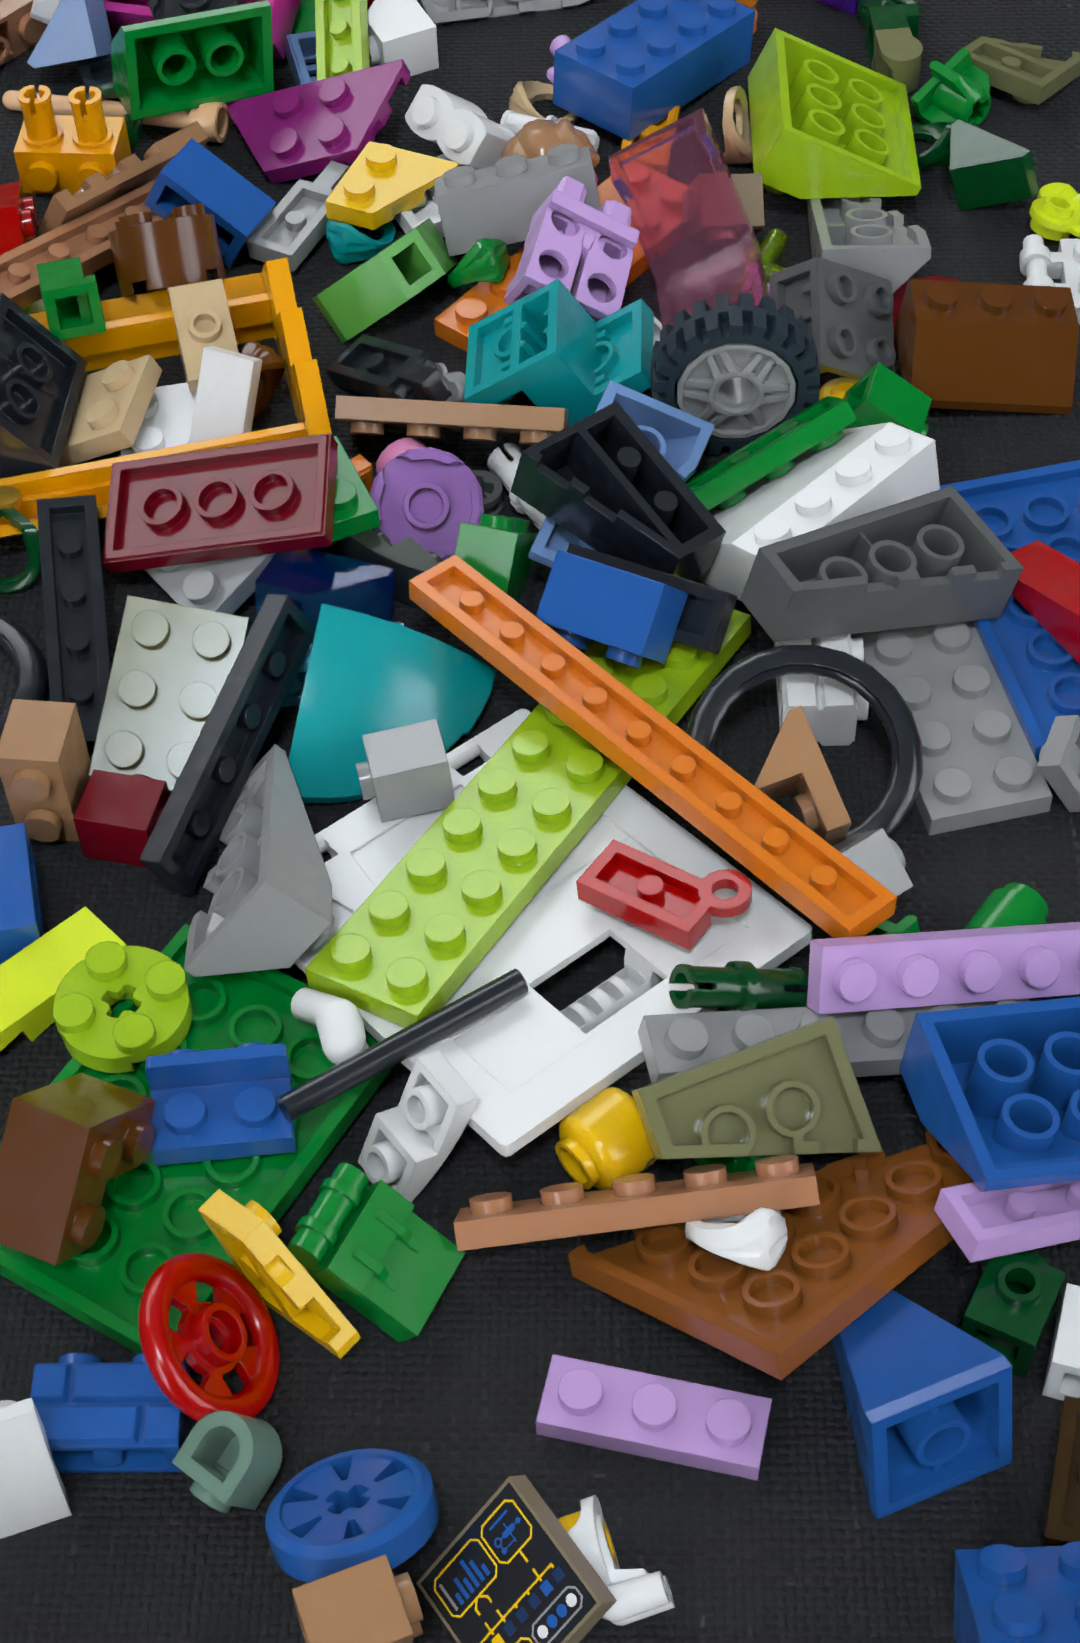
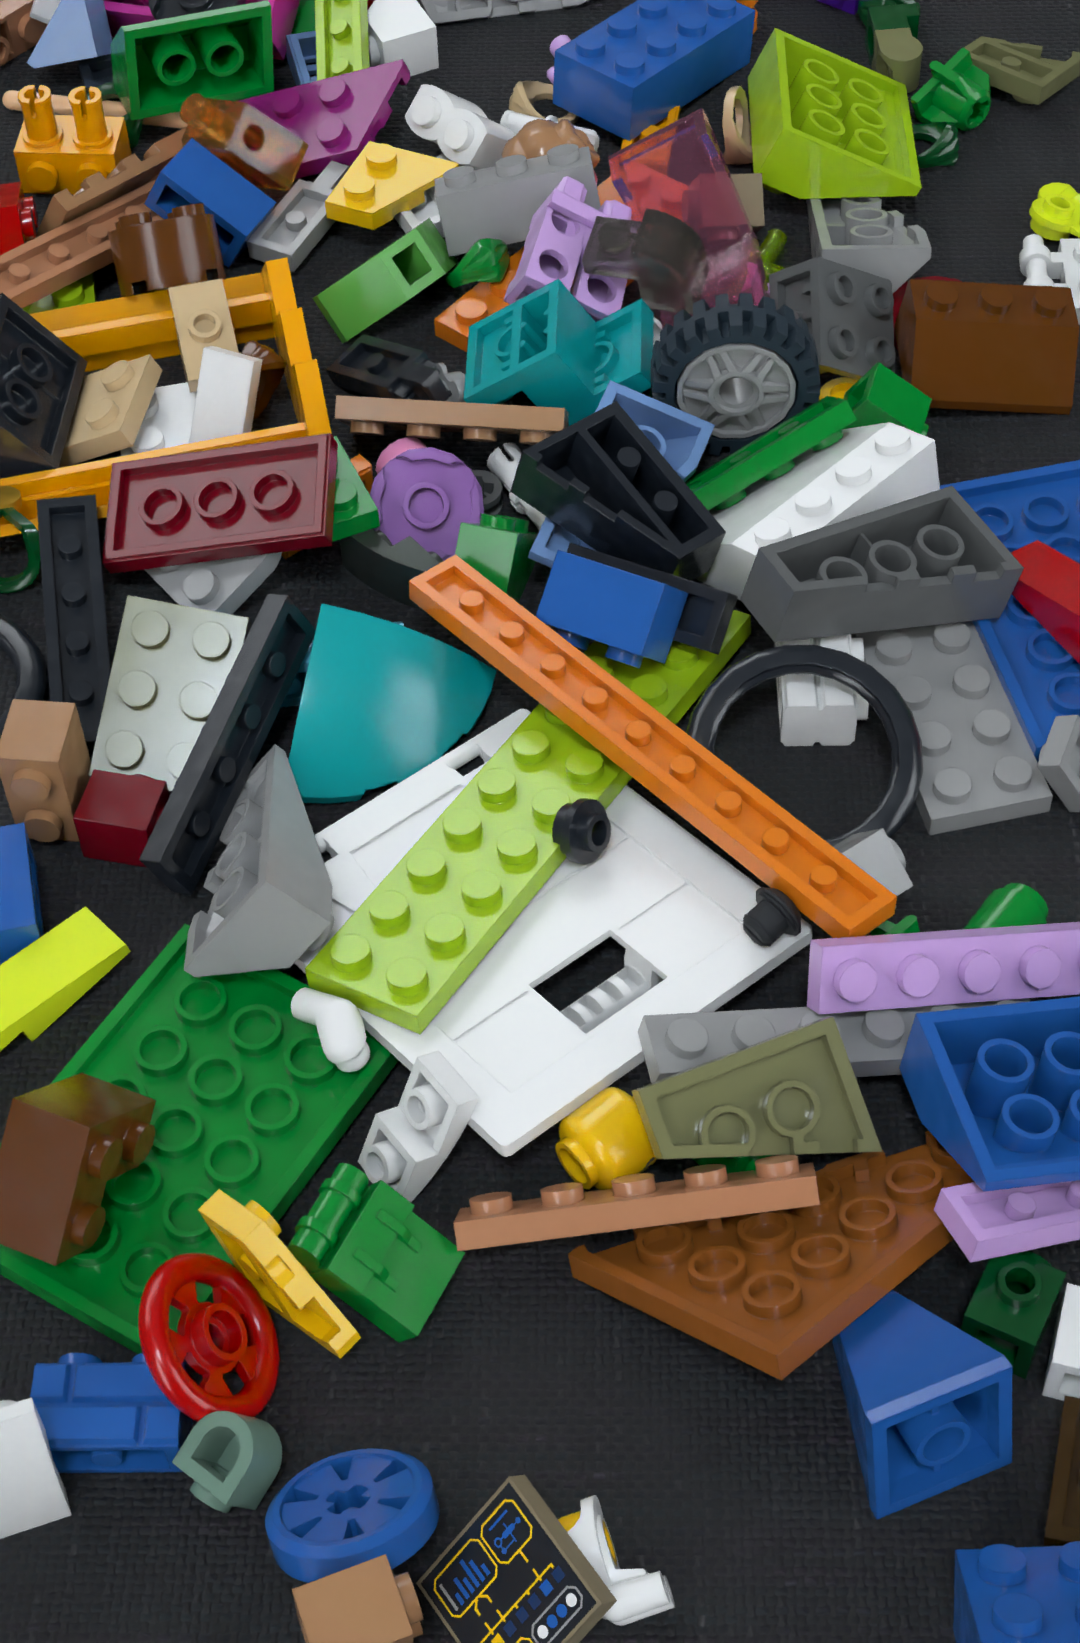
(70, 299): green brick -> none
(114, 975): lime plate -> none
(219, 1103): blue bracket -> none
(231, 127): none -> clear orange torso
(330, 579): clear blue slope -> none
(352, 246): teal piece -> none
(401, 1045): black bar -> none
(406, 771): light grey brick -> none
(582, 830): none -> black plate
(654, 1417): lavender plate -> none
(657, 253): none -> clear smoke brick
(659, 894): hinge -> none
(737, 987): dark green pin -> none
(753, 1241): white piece -> none
(771, 917): none -> black piece
(799, 767): medium nougat slope -> none
(988, 168): dark green slope -> none

